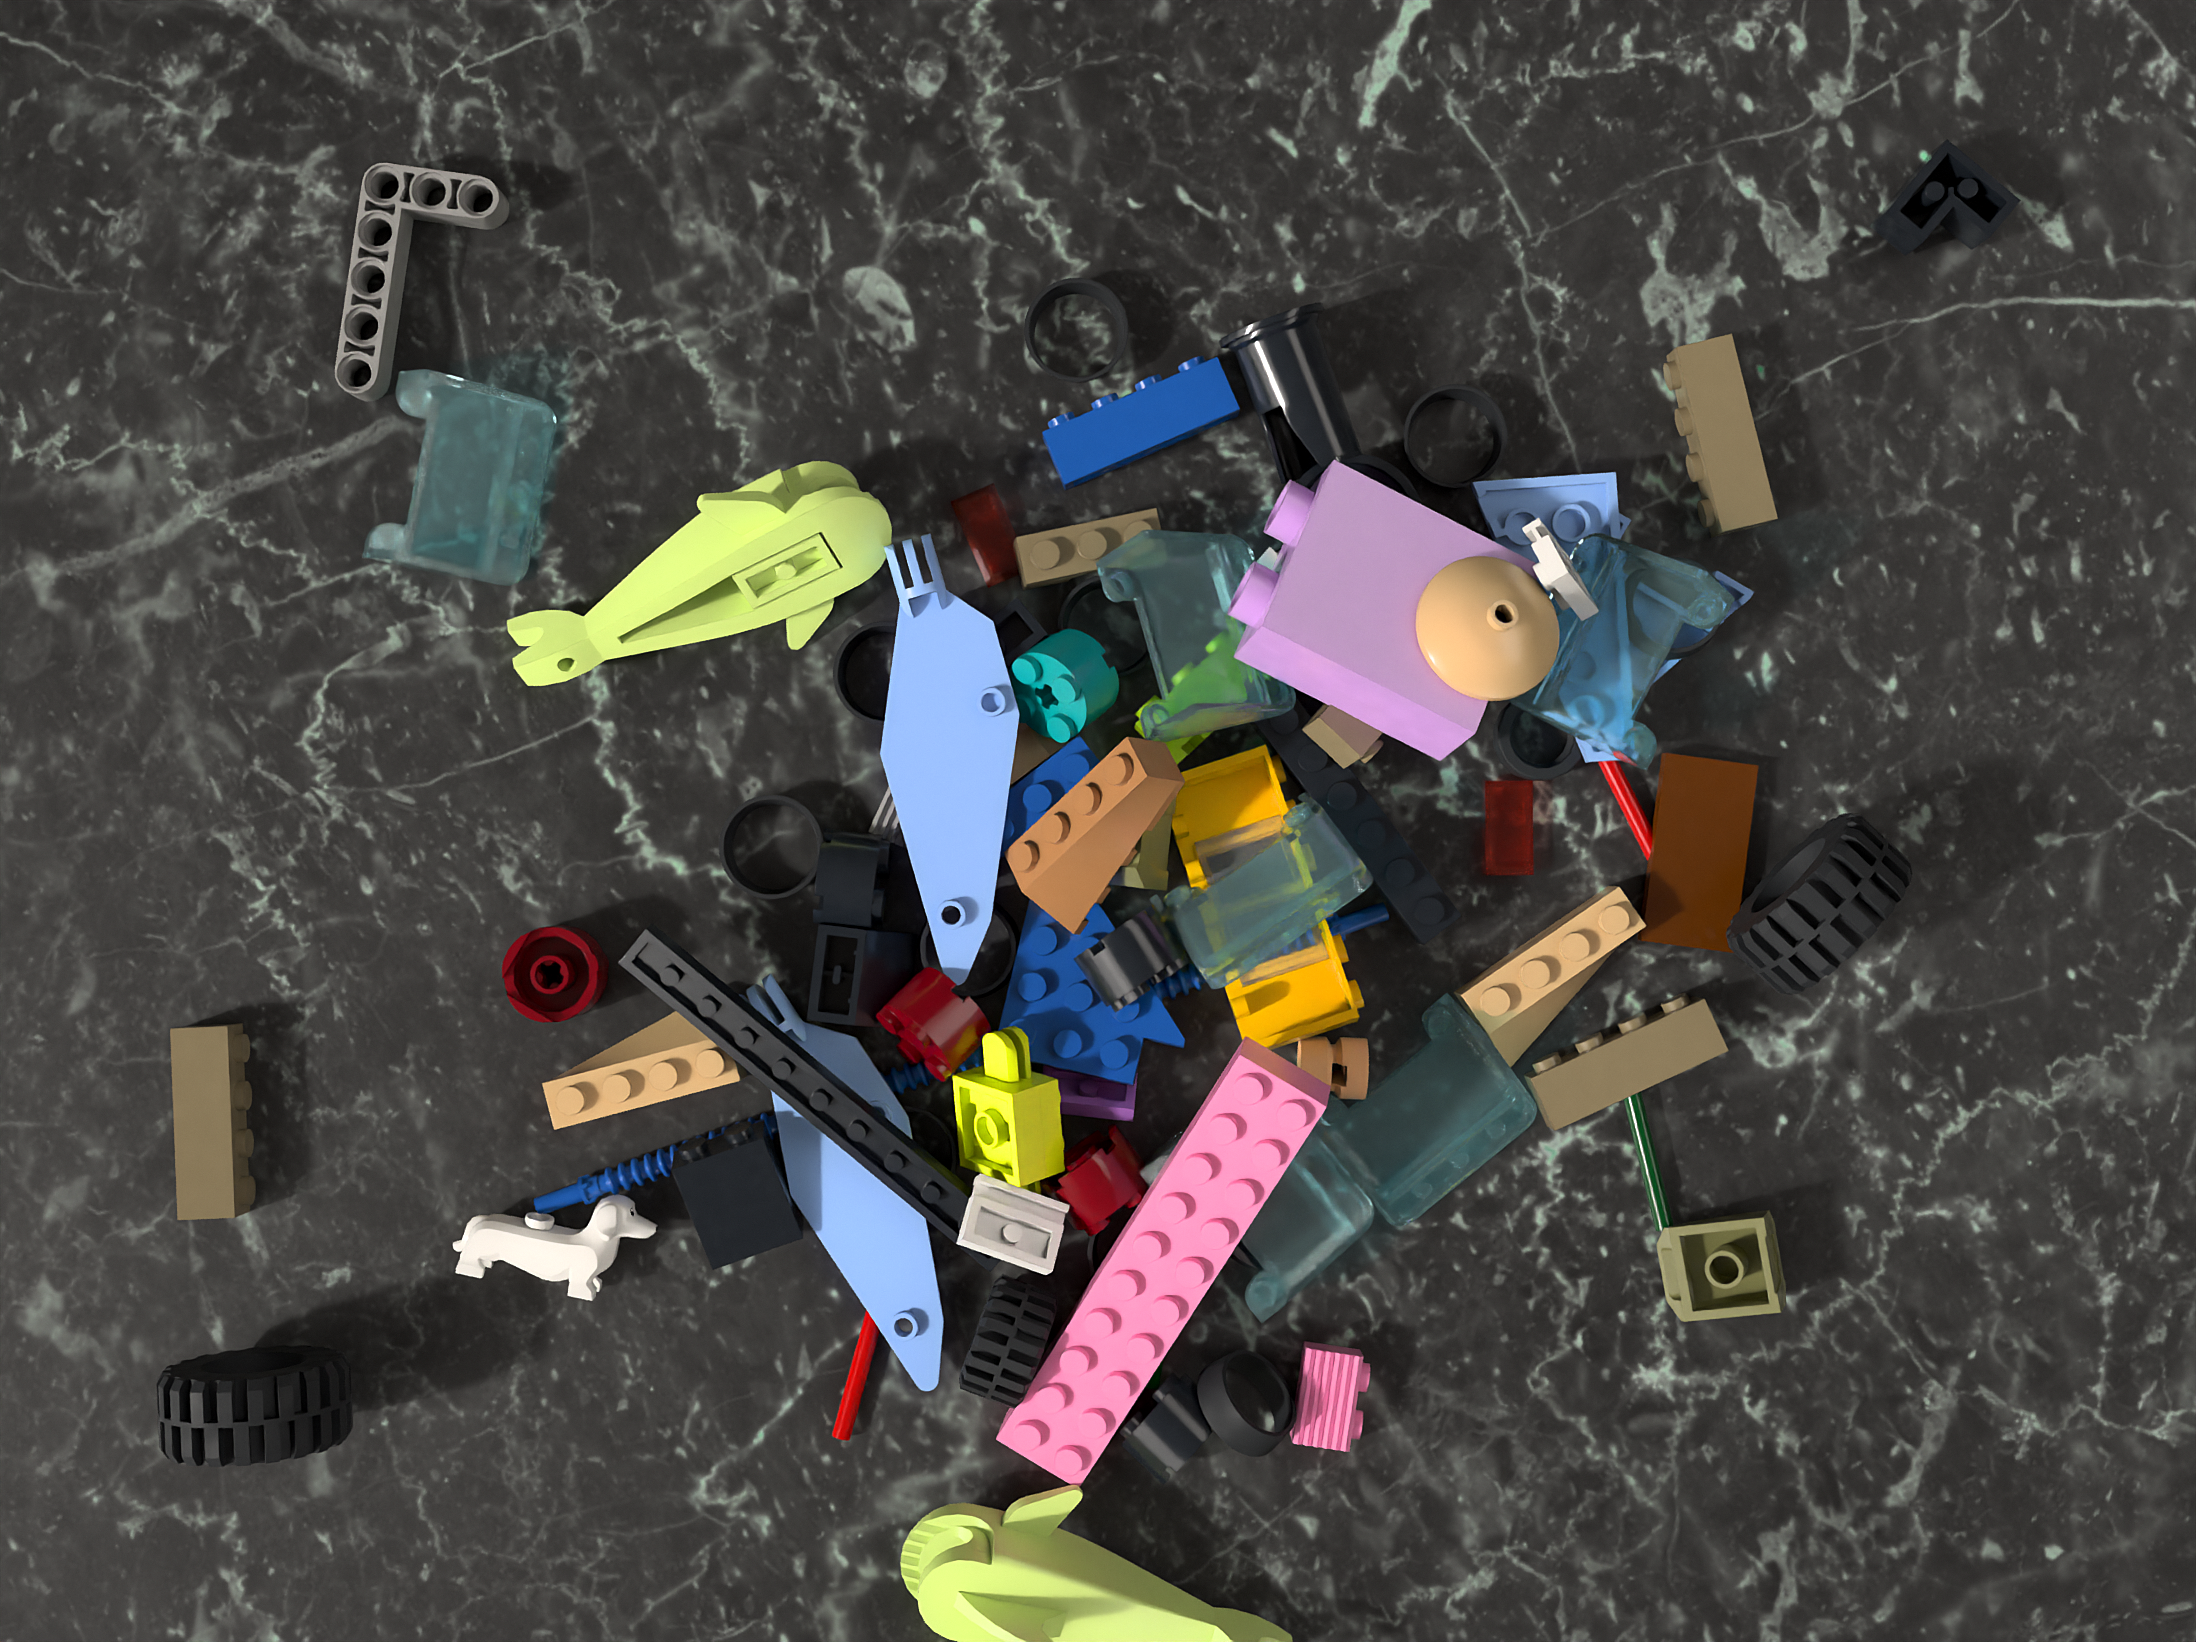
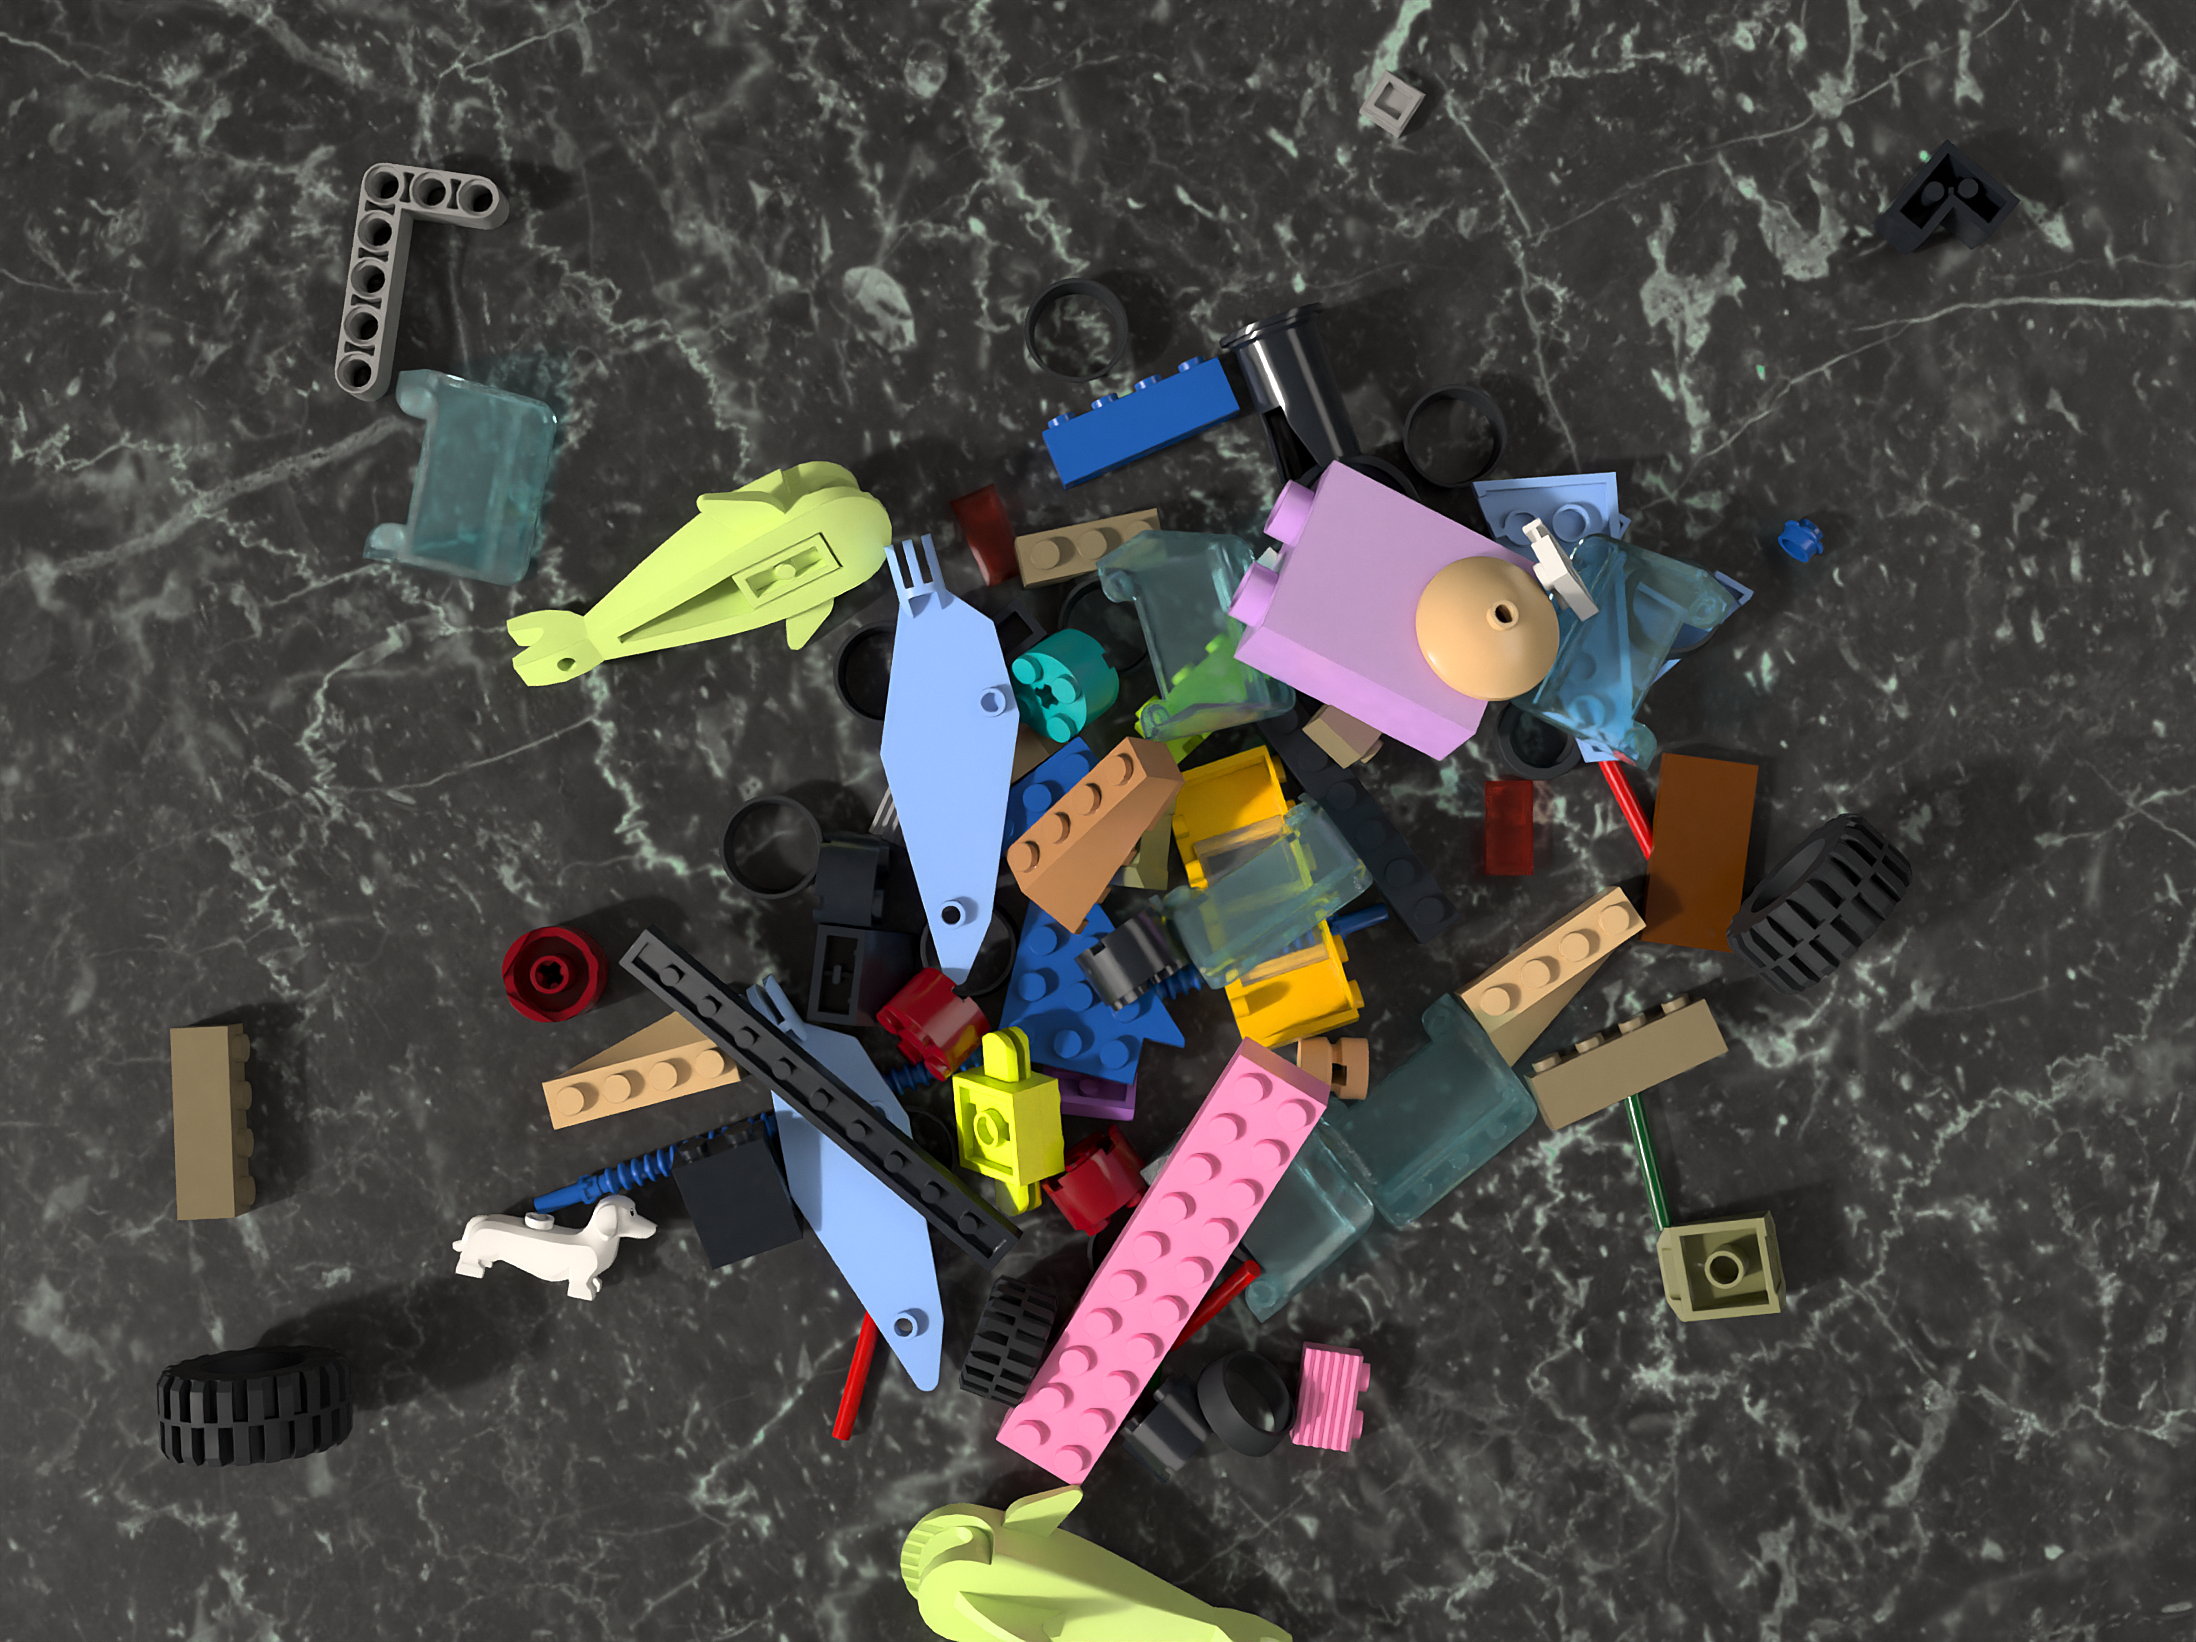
(1013, 1224): white plate -> none
(1218, 1300): none -> red bar
(1392, 103): none -> light grey tile
(1720, 436): dark tan brick -> none
(1801, 539): none -> blue plate

